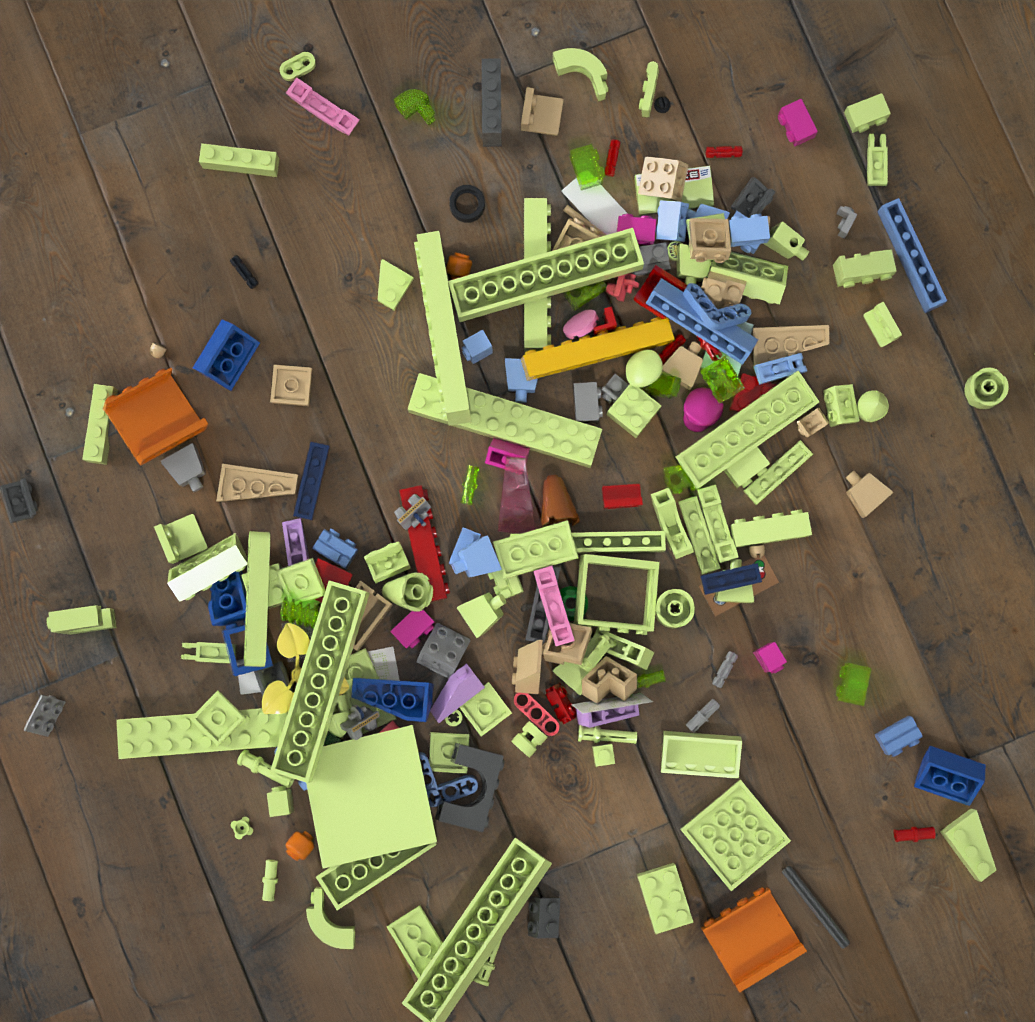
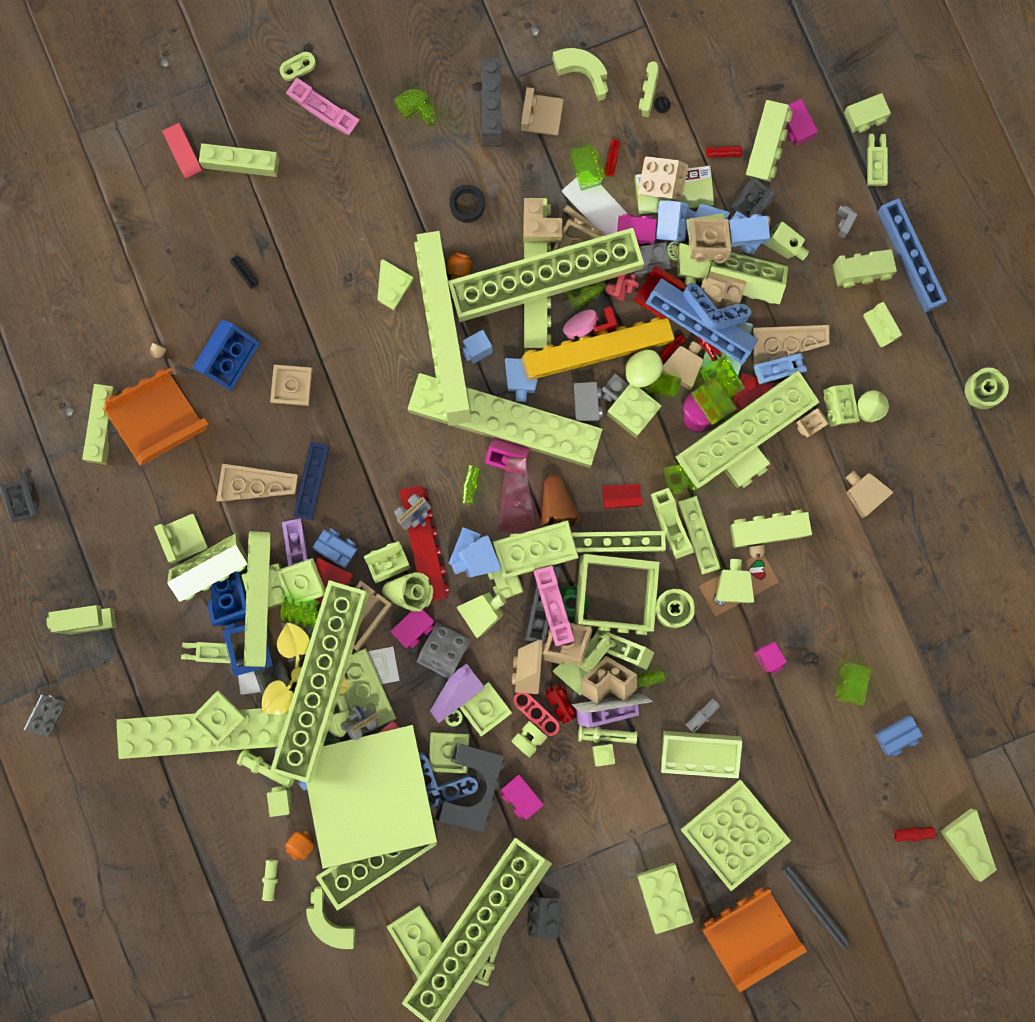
(182, 150): none -> coral beam
(186, 467): light grey torso -> none
(236, 827): yellowish green plate -> none
(401, 698): blue wedge -> none
(522, 797): none -> dark pink brick
(539, 228): none -> tan brick
(713, 400): none -> clear neon green brick
(717, 524): yellowish green slope -> none
(724, 669): light grey axle -> none
(731, 579): dark blue plate -> none
(768, 141): none -> yellowish green brick
(778, 472): yellowish green tile -> none
(950, 775): blue slope -> none

